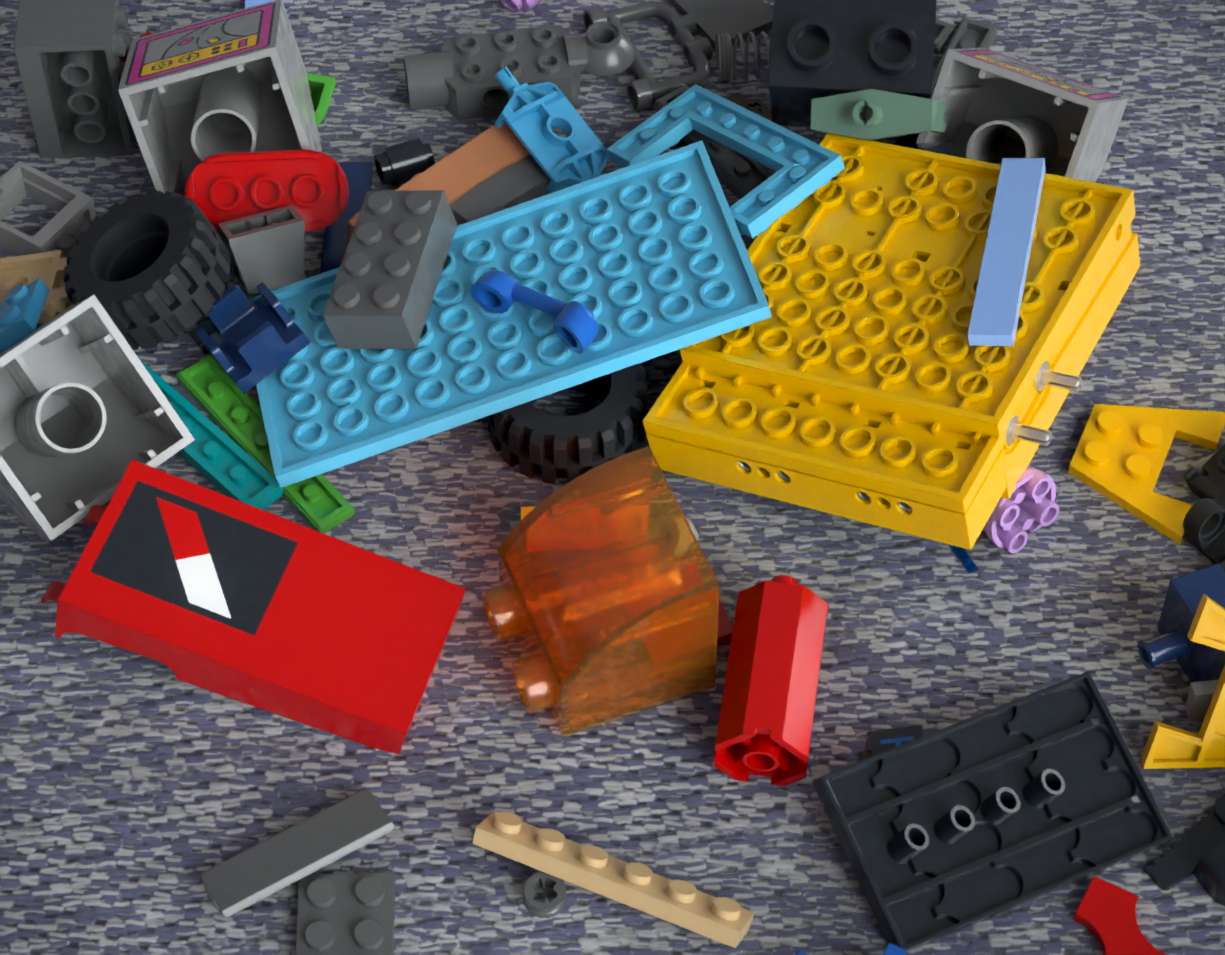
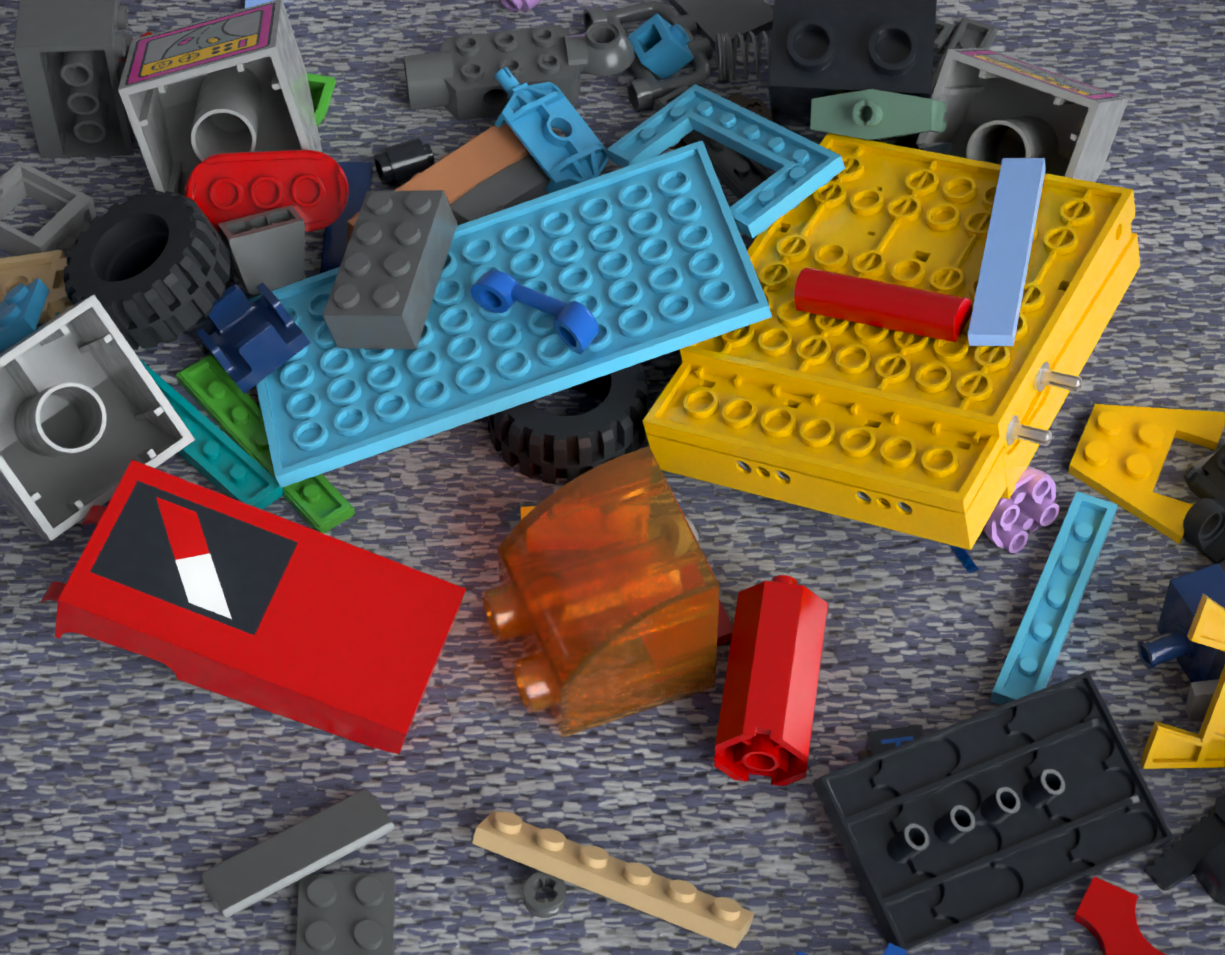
(661, 46): none -> dark azure brick
(882, 304): none -> red brick
(1055, 599): none -> medium azure plate

